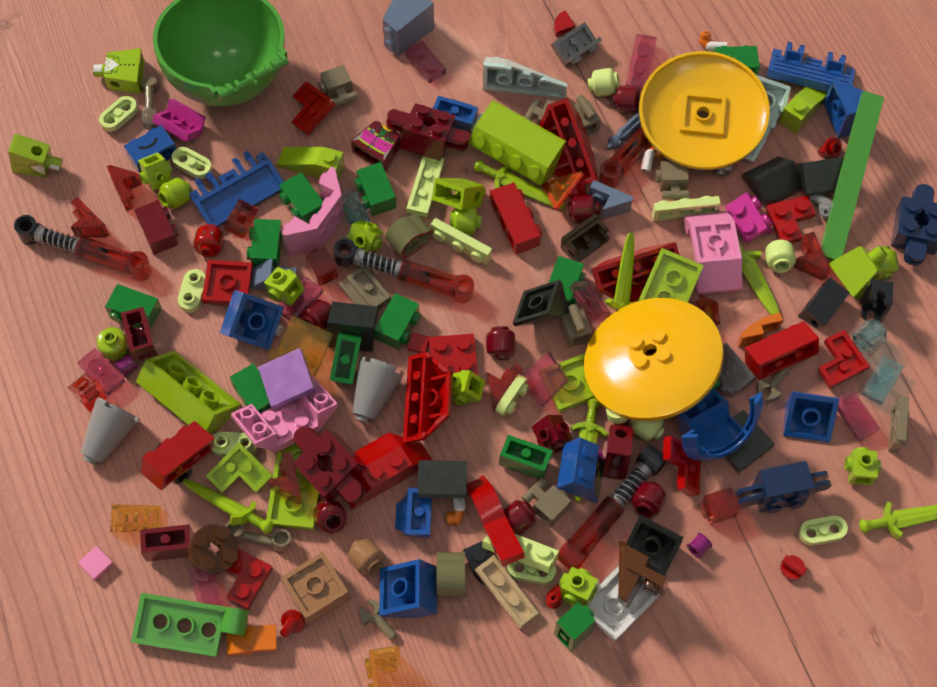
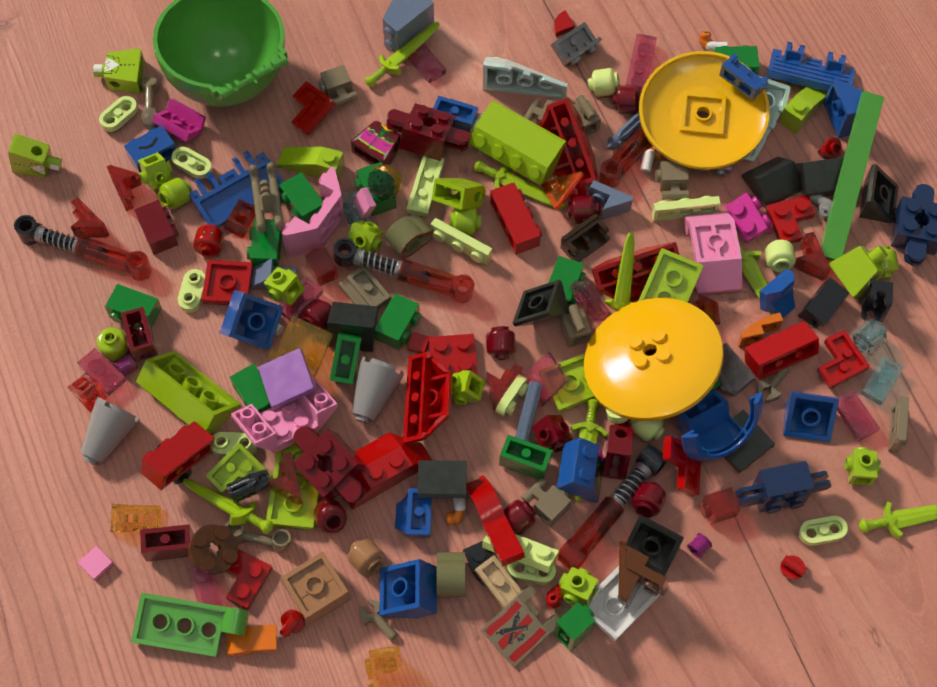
(248, 485): none -> black hinge
(266, 198): none -> dark tan piece
(364, 202): none -> bright pink tile
(384, 181): none -> dark green piece
(391, 64): none -> lime sword
(516, 629): none -> flag
(529, 410): none -> sand blue axle
(742, 77): none -> blue hinge
(778, 294): none -> blue slope
(879, 196): none -> pearl dark grey slope

